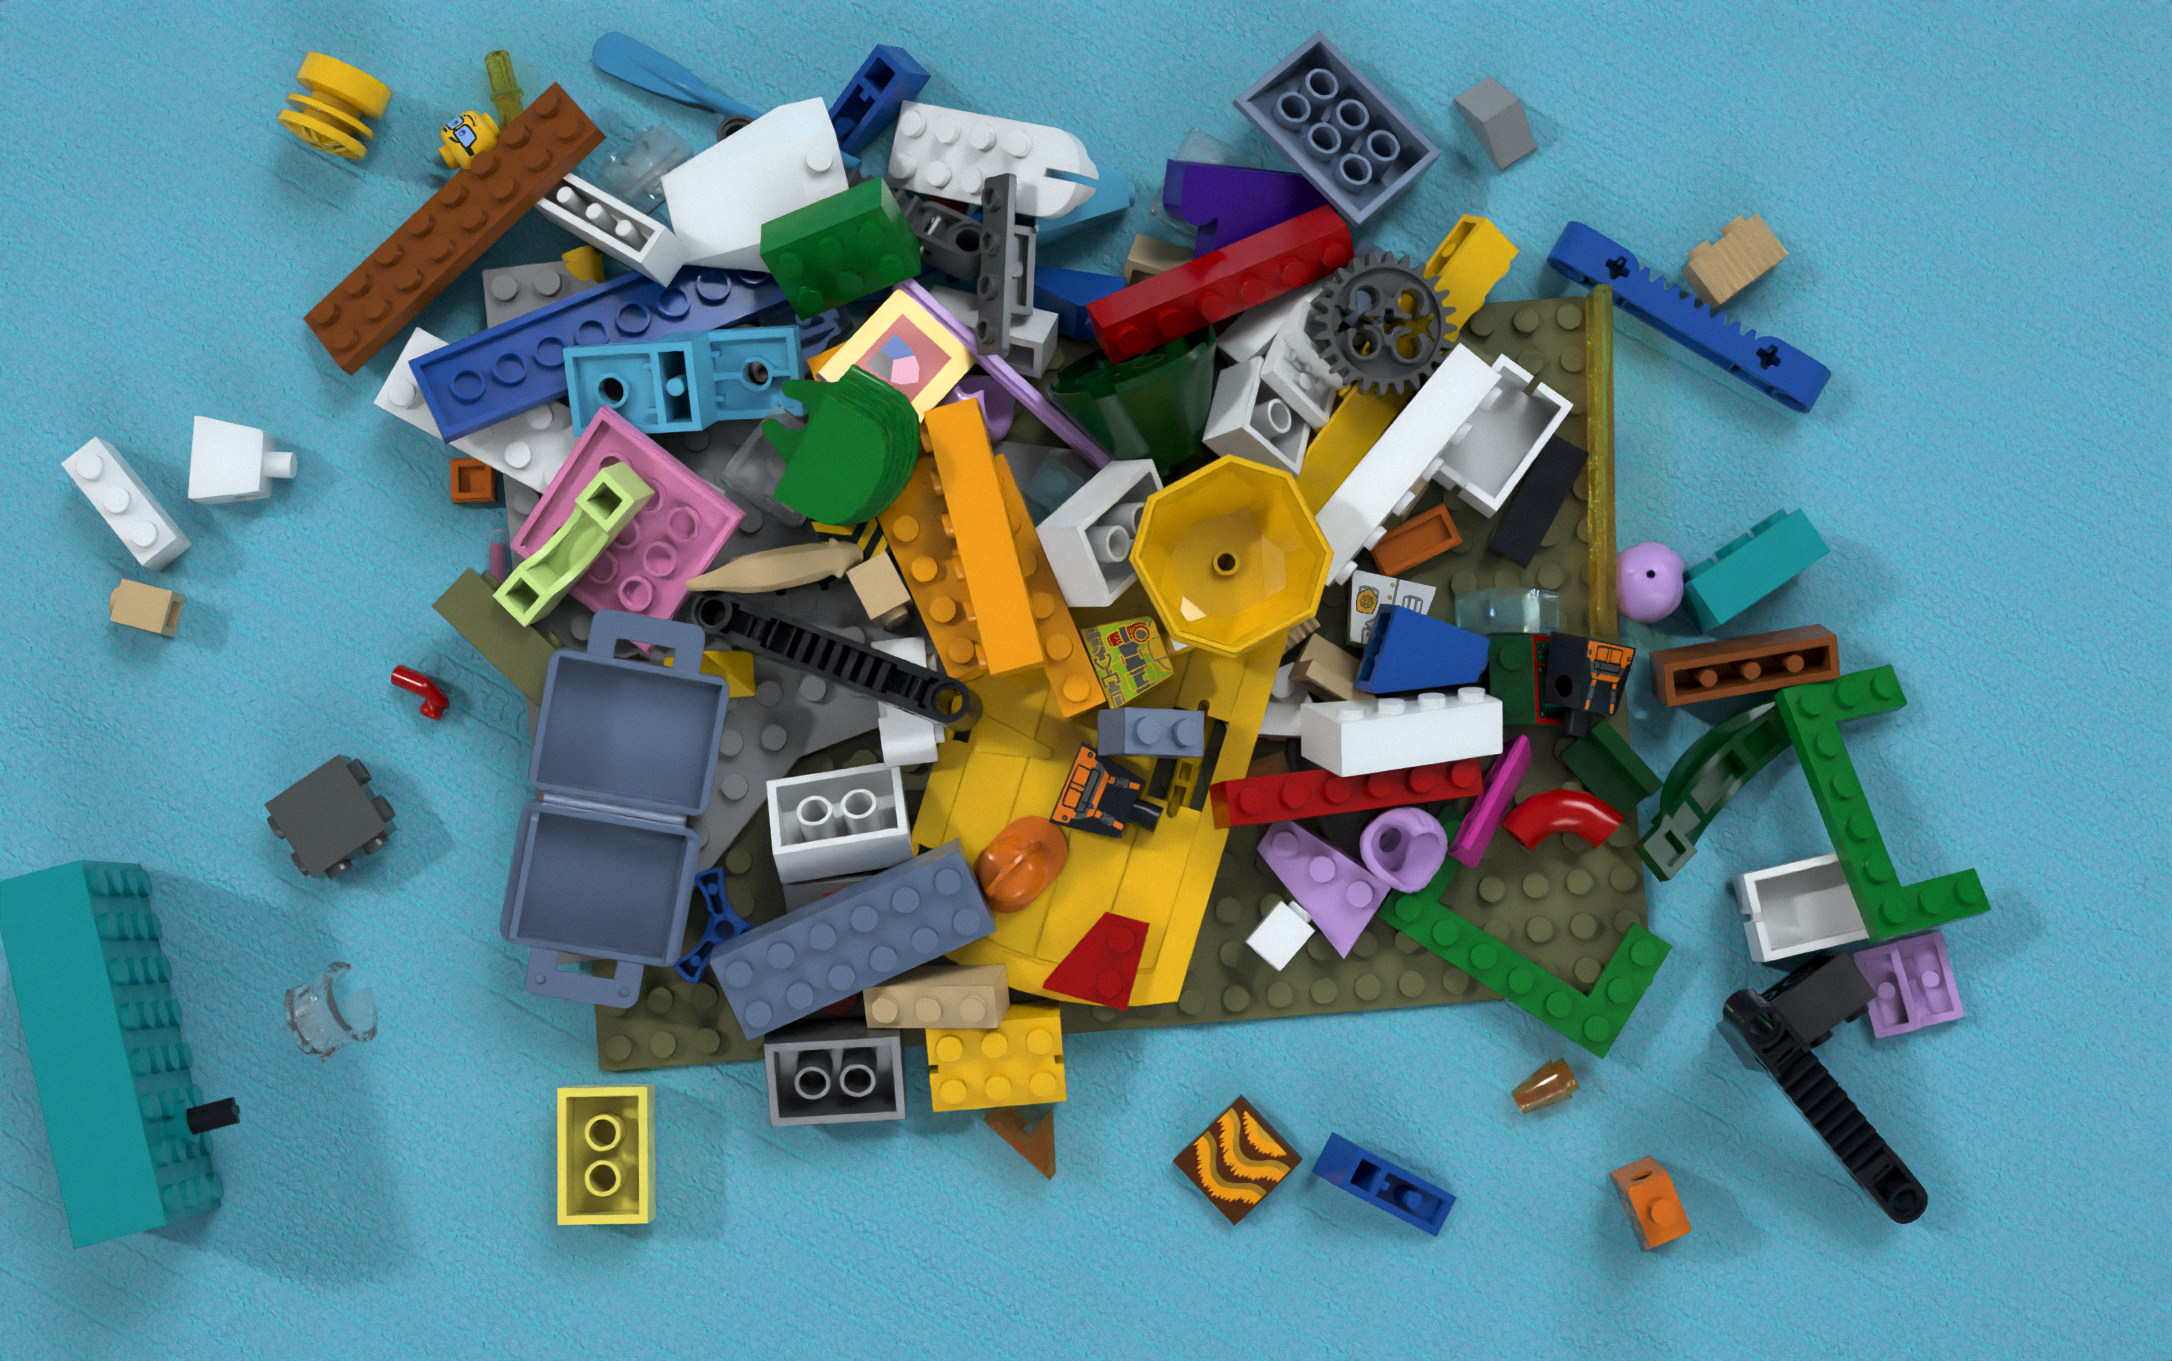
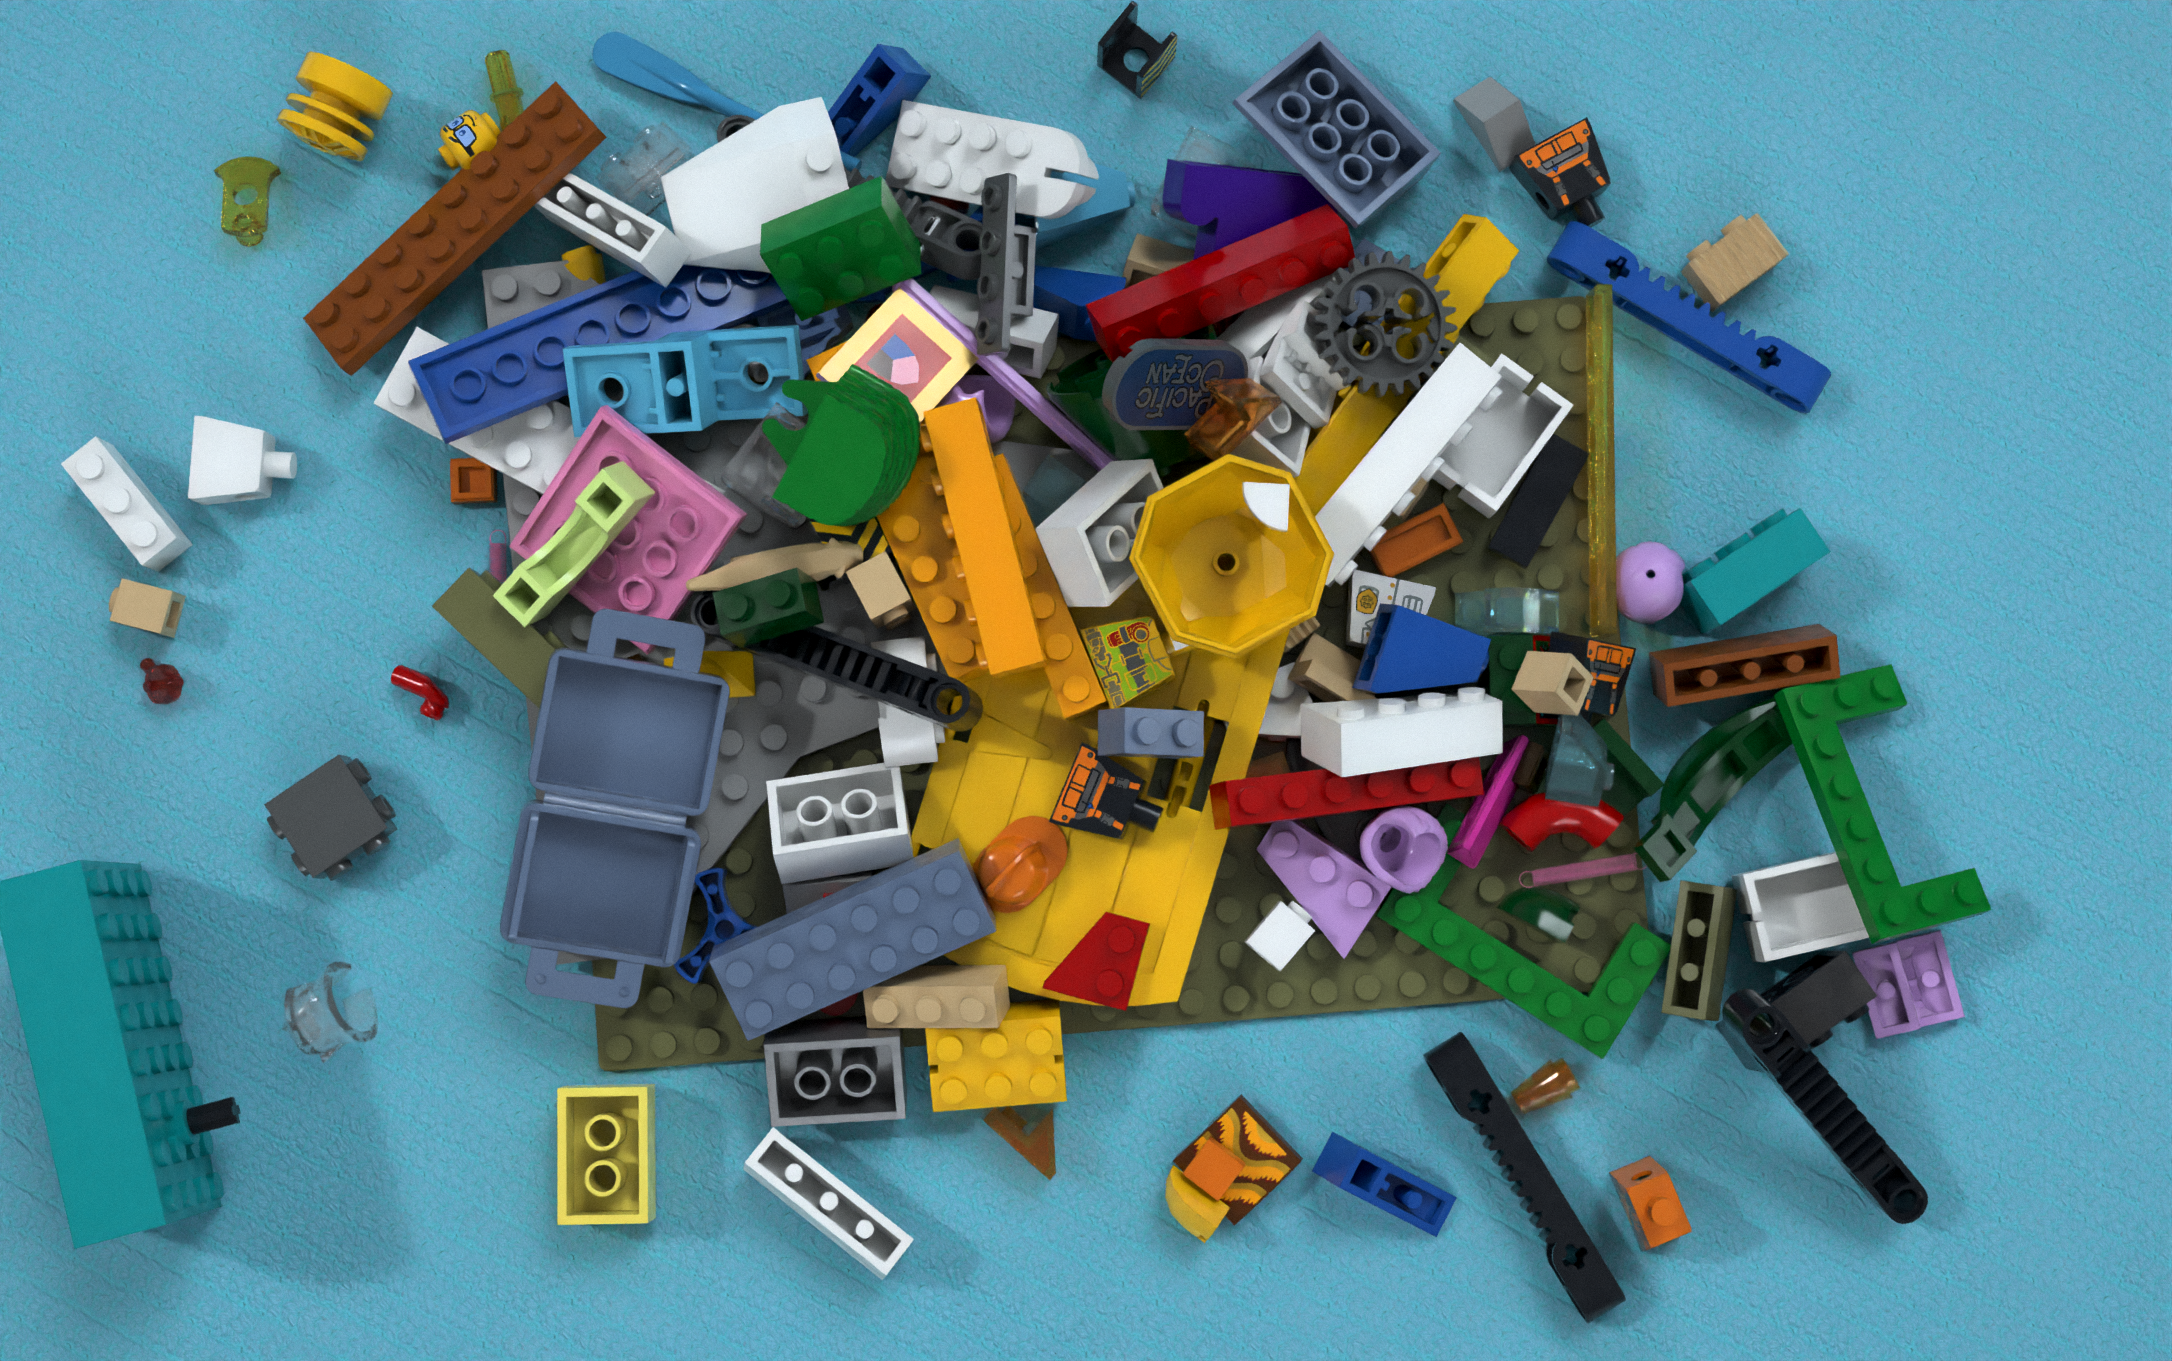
(161, 682): none -> clear red piece
(248, 220): none -> clear yellow piece
(768, 607): none -> dark green brick
(827, 1203): none -> white brick
(1125, 36): none -> black piece
(1165, 380): none -> tile
(1193, 1206): none -> yellow brick
(1214, 1168): none -> orange tile
(1236, 413): none -> clear orange slope
(1268, 503): none -> white tile
(1531, 768): none -> dark brown tile
(1542, 911): none -> dark green brick
(1552, 683): none -> tan brick
(1565, 174): none -> torso
(1577, 763): none -> clear light blue slope
(1582, 874): none -> bright pink piece
(1586, 1280): none -> black gear
(1699, 951): none -> olive brick

